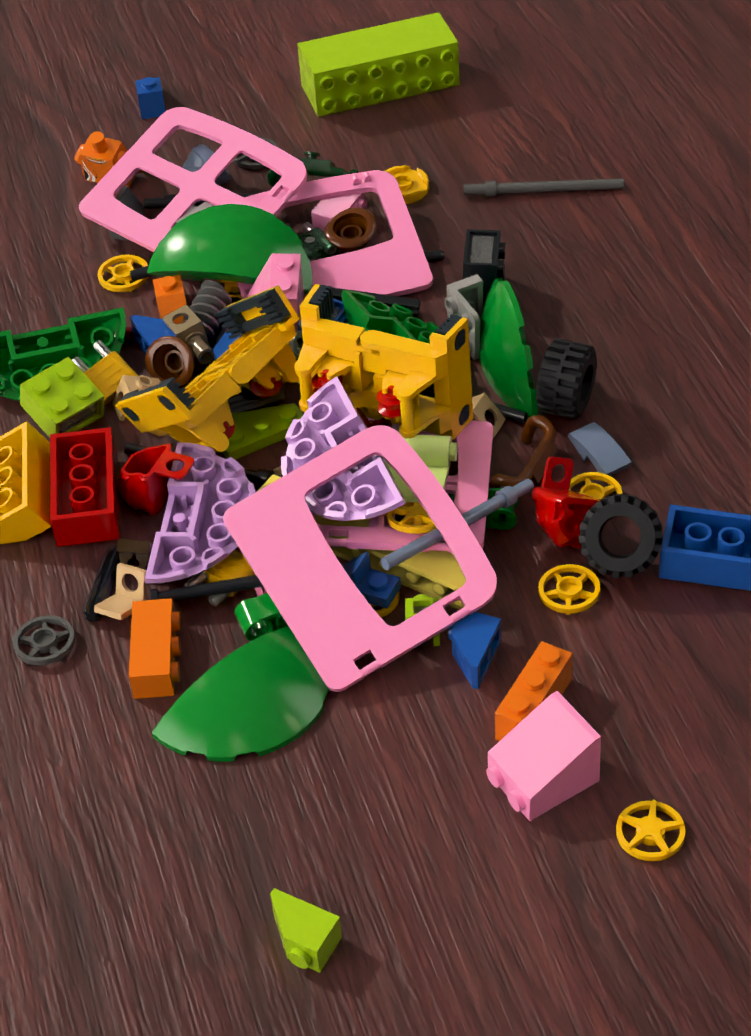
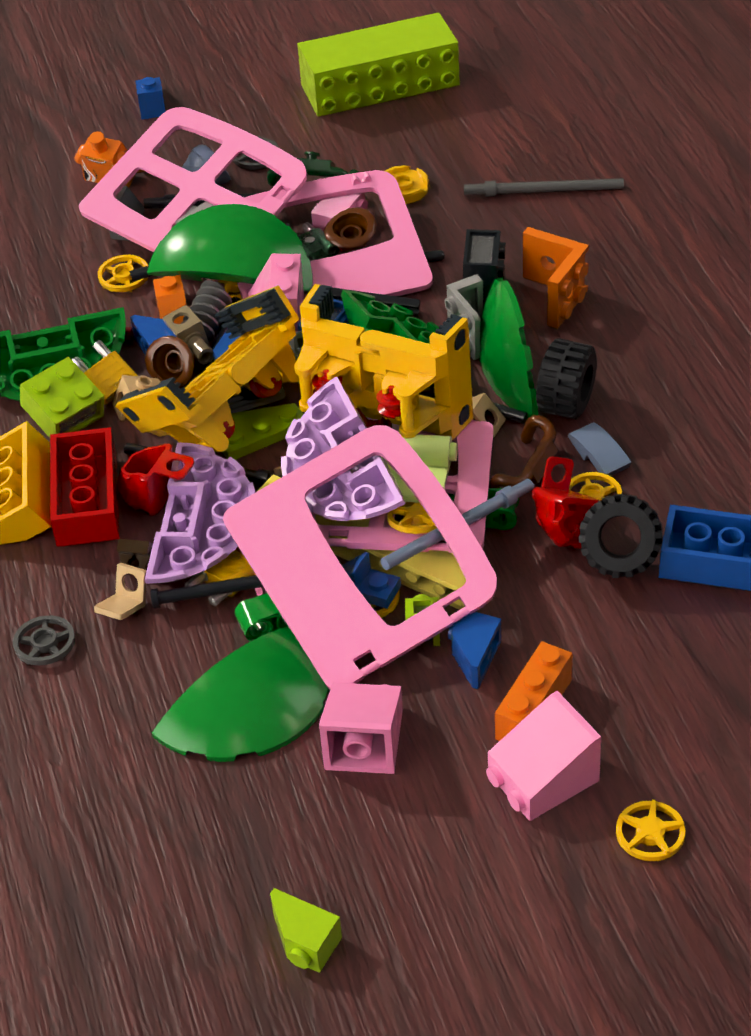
(103, 582): black axle -> none
(154, 648): orange brick -> none
(361, 727): none -> bright pink slope
(563, 278): none -> orange bracket
(569, 589): yellow wheel -> none

